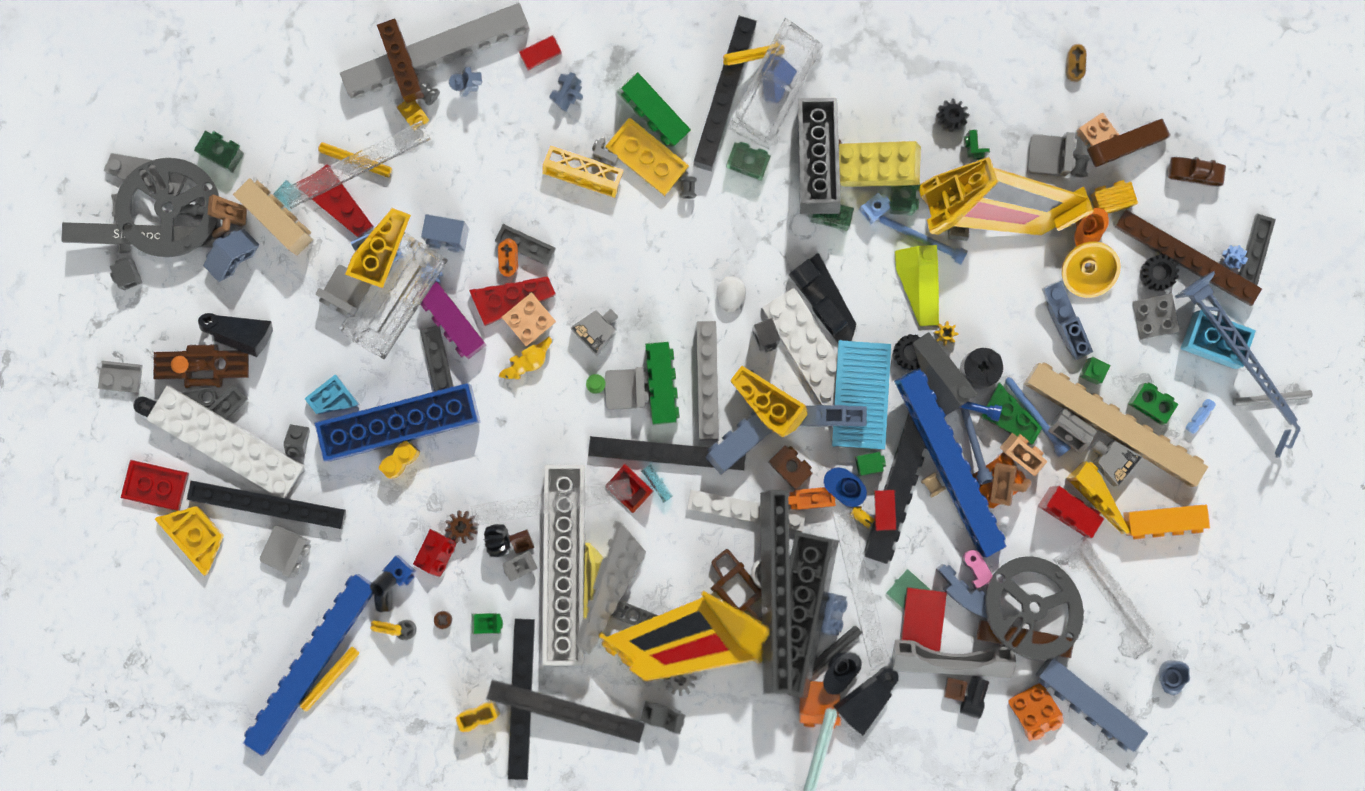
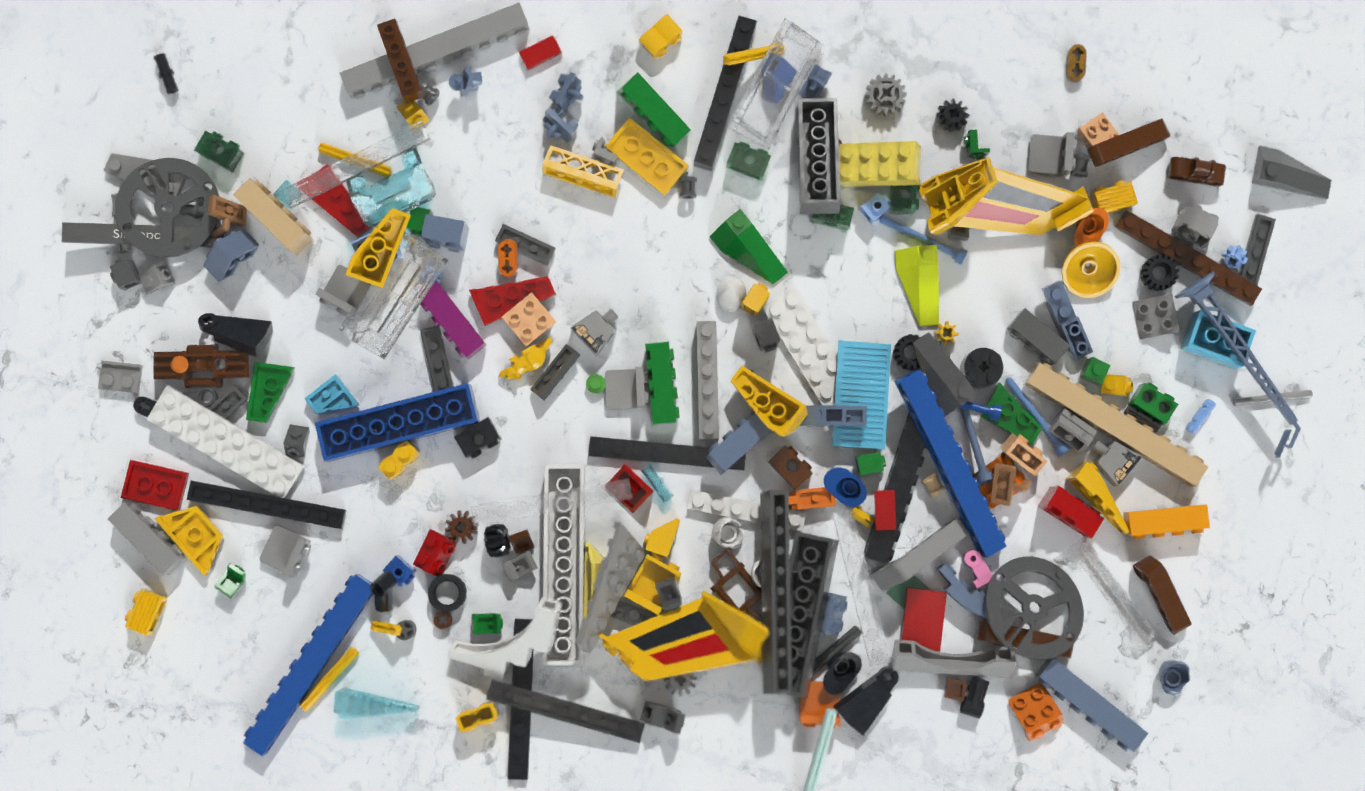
(145, 611): none -> yellow brick
(146, 538): none -> light grey brick
(156, 278): none -> light grey bracket
(166, 73): none -> black pin
(231, 580): none -> bracket
(266, 390): none -> green wing
(356, 703): none -> clear light blue wedge
(399, 191): none -> clear light blue windscreen
(416, 220): none -> green brick
(432, 593): none -> black tyre
(466, 438): none -> black brick
(518, 649): none -> white arch
(555, 372): none -> dark grey plate
(557, 126): none -> sand blue hips
(643, 589): none -> yellow panel
(661, 36): none -> yellow brick
(661, 538): none -> yellow slope
(669, 594): none -> dark grey bracket
(727, 533): none -> white hair
(743, 243): none -> green wedge
(755, 299): none -> yellow brick
(815, 82): none -> sand blue hips
(826, 301): black panel -> none
(890, 100): none -> light grey gear
(920, 555): none -> light grey beam
(1038, 337): none -> dark grey brick
(1117, 385): none -> yellow bracket
(1142, 418): none -> dark grey axle
(1164, 593): none -> reddish brown beam
(1195, 226): none -> light grey brick
(1285, 173): none -> dark grey wedge

